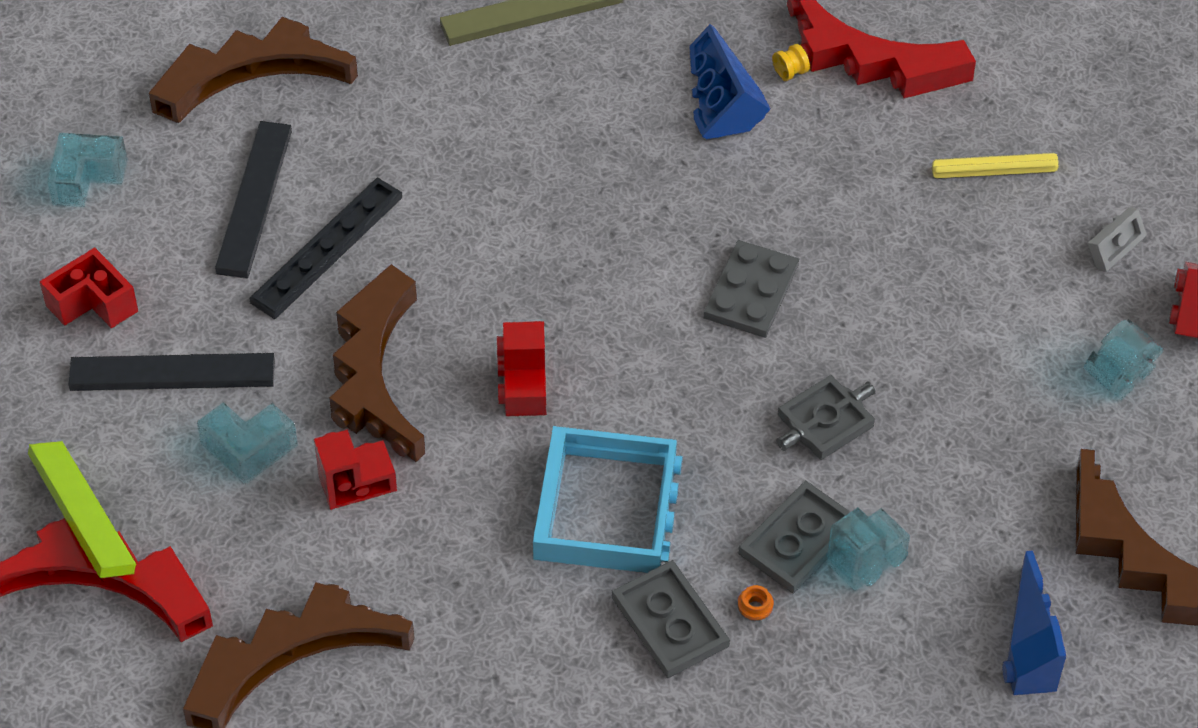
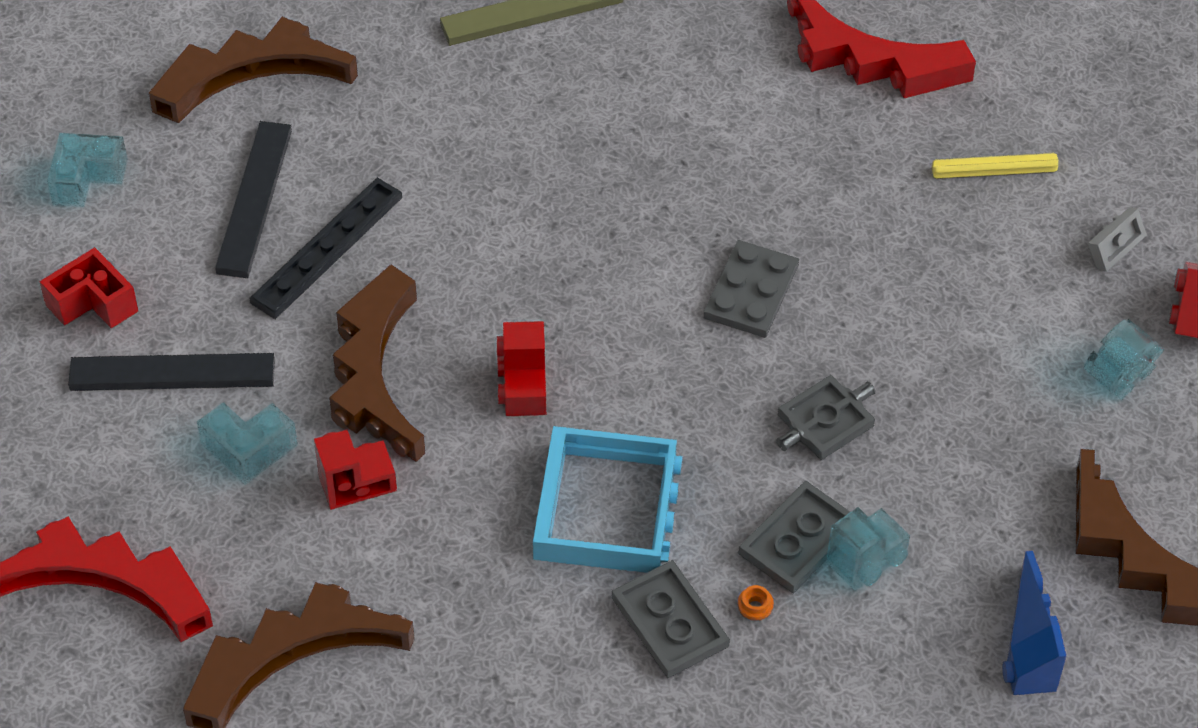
(81, 509): lime tile -> none
(726, 92): blue wedge -> none
(791, 62): yellow wheel -> none

